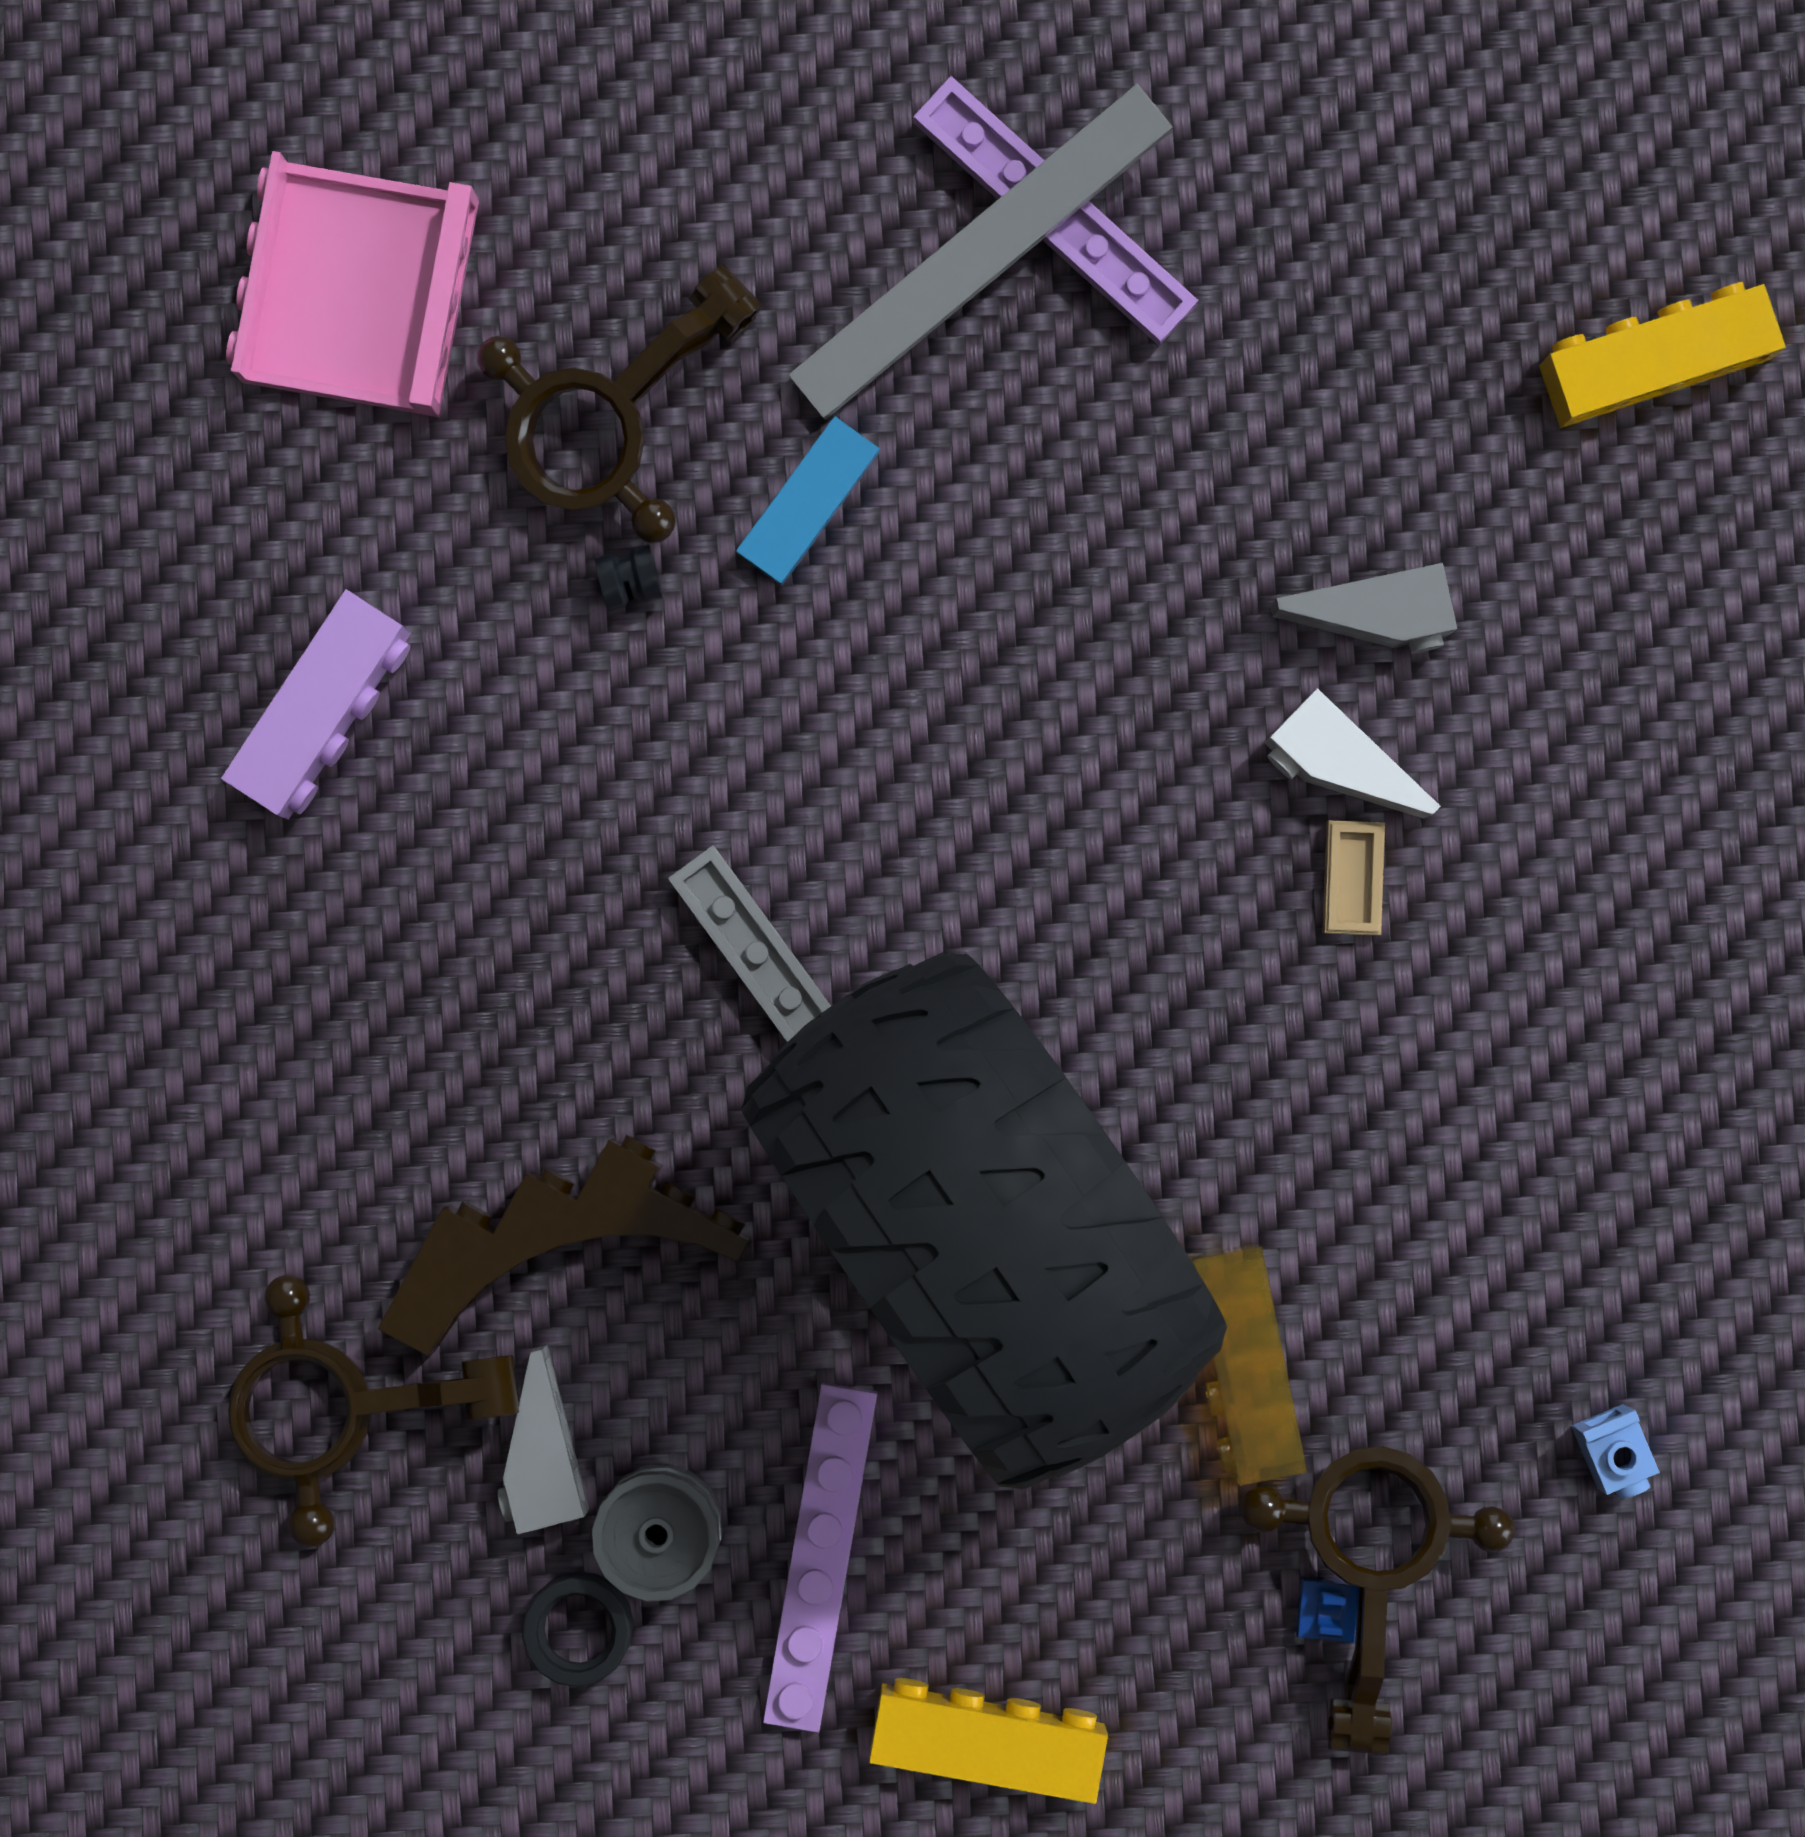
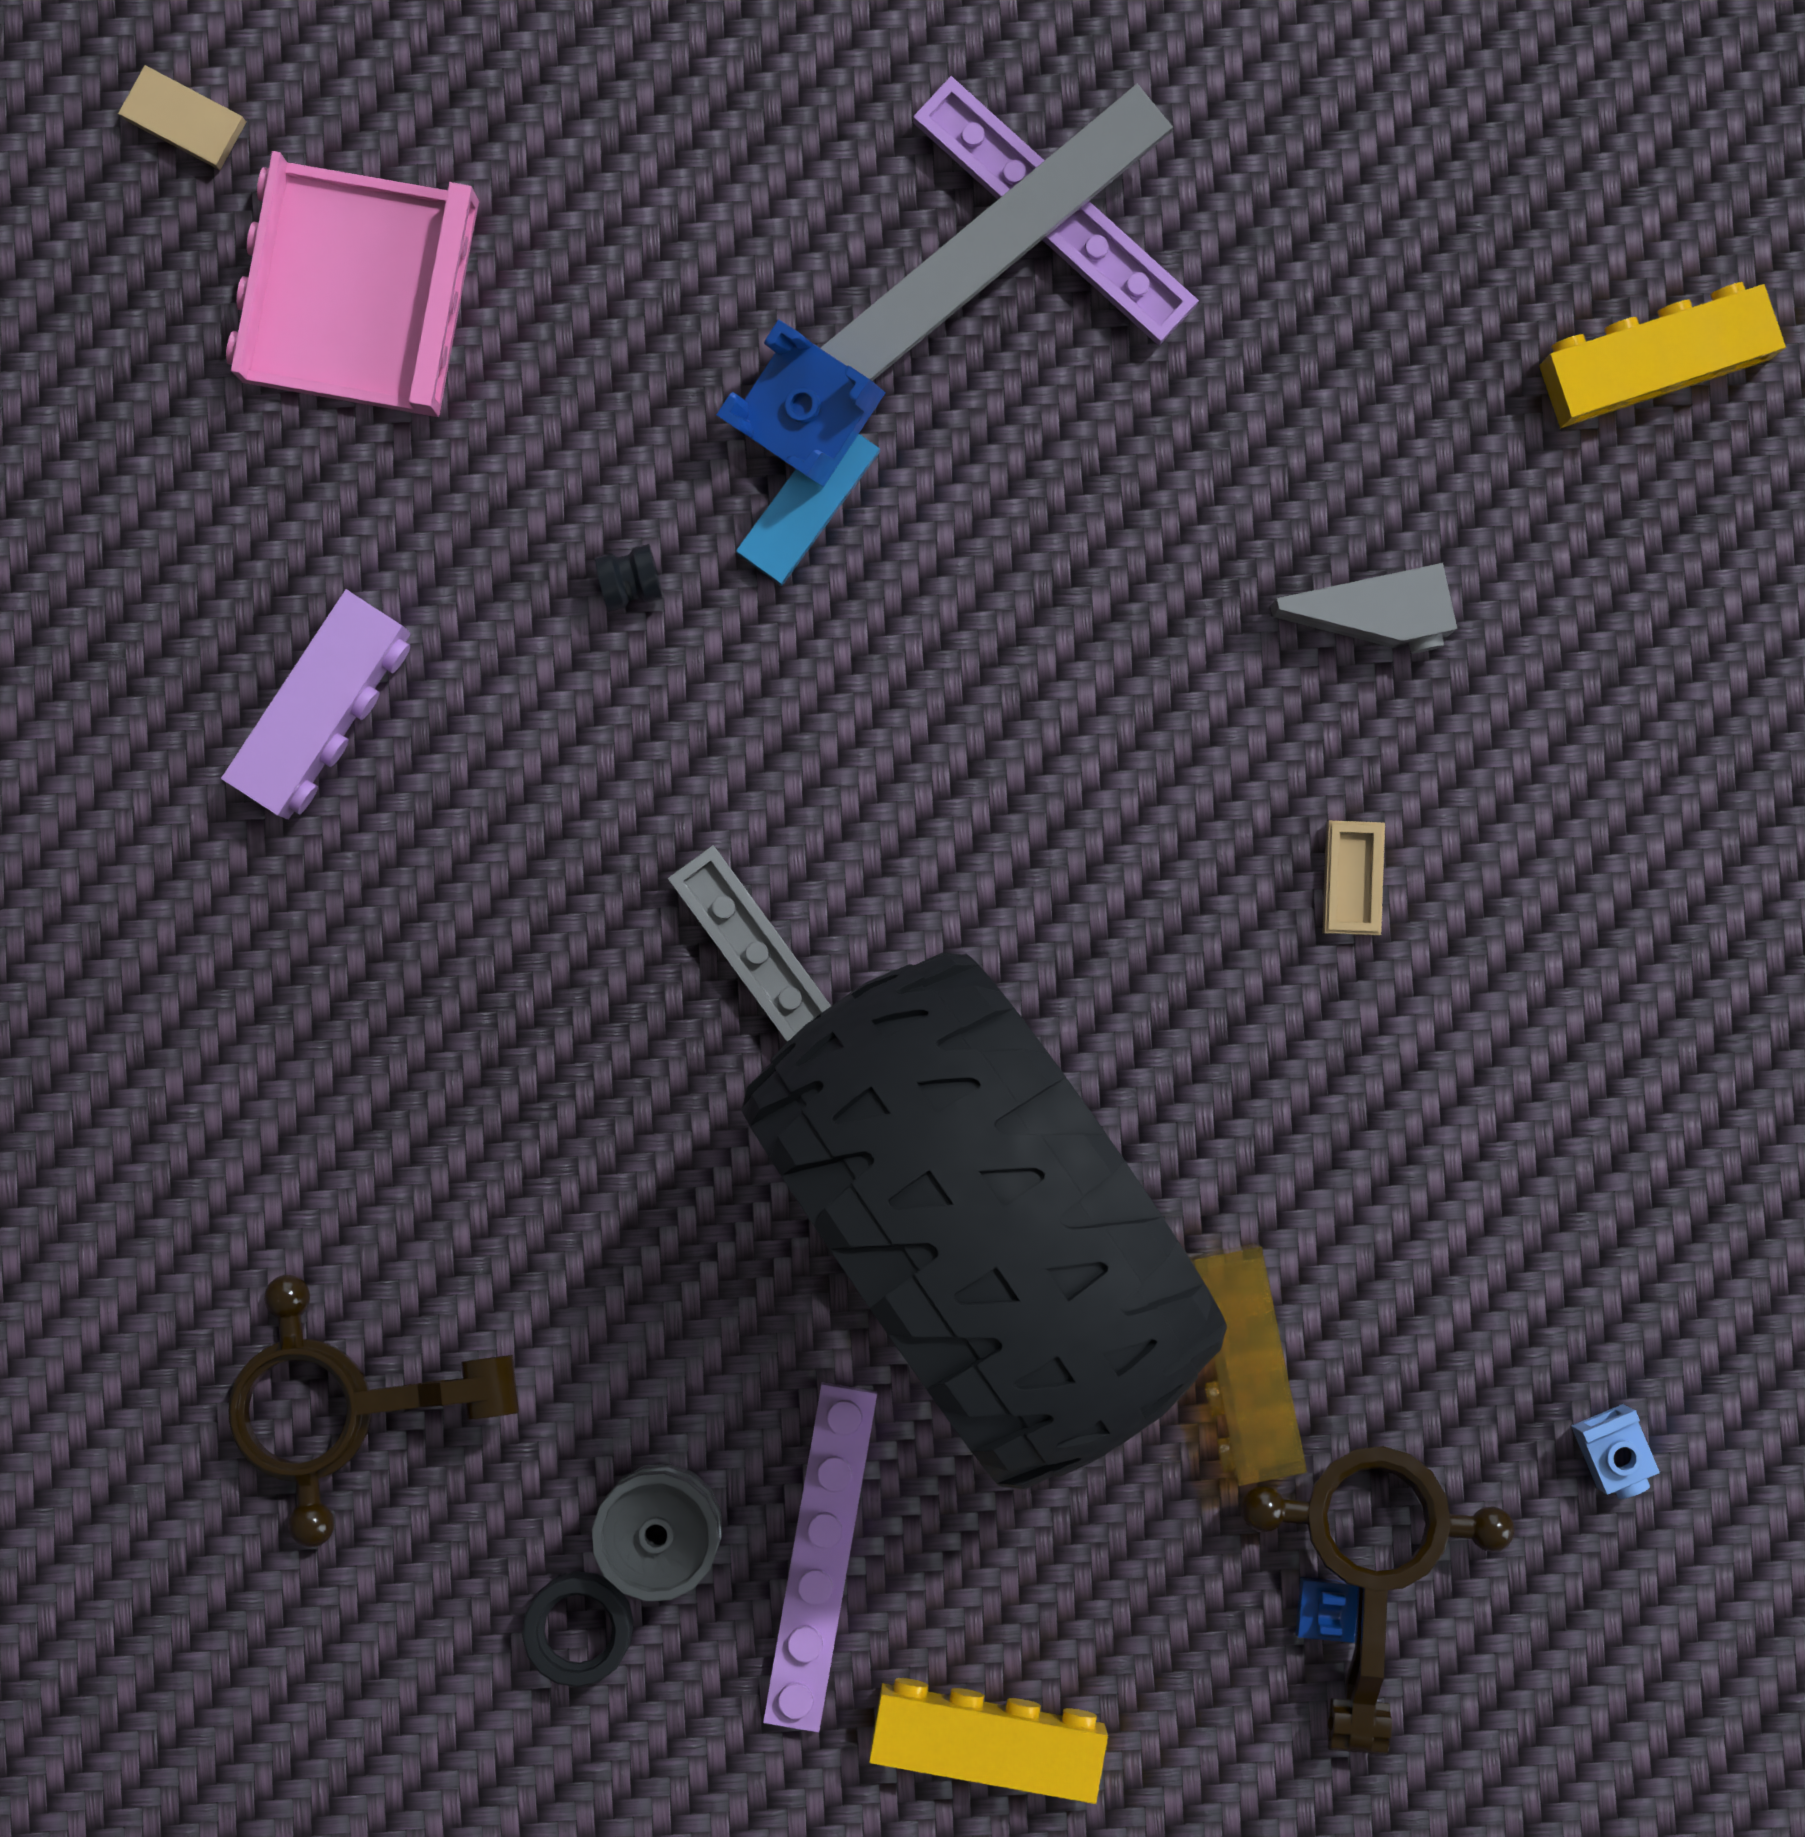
(182, 117): none -> tan tile
(541, 1464): light grey slope -> none
(617, 1200): dark brown arch -> none
(721, 307): dark brown piece -> none
(804, 405): none -> blue panel
(1337, 755): white slope -> none

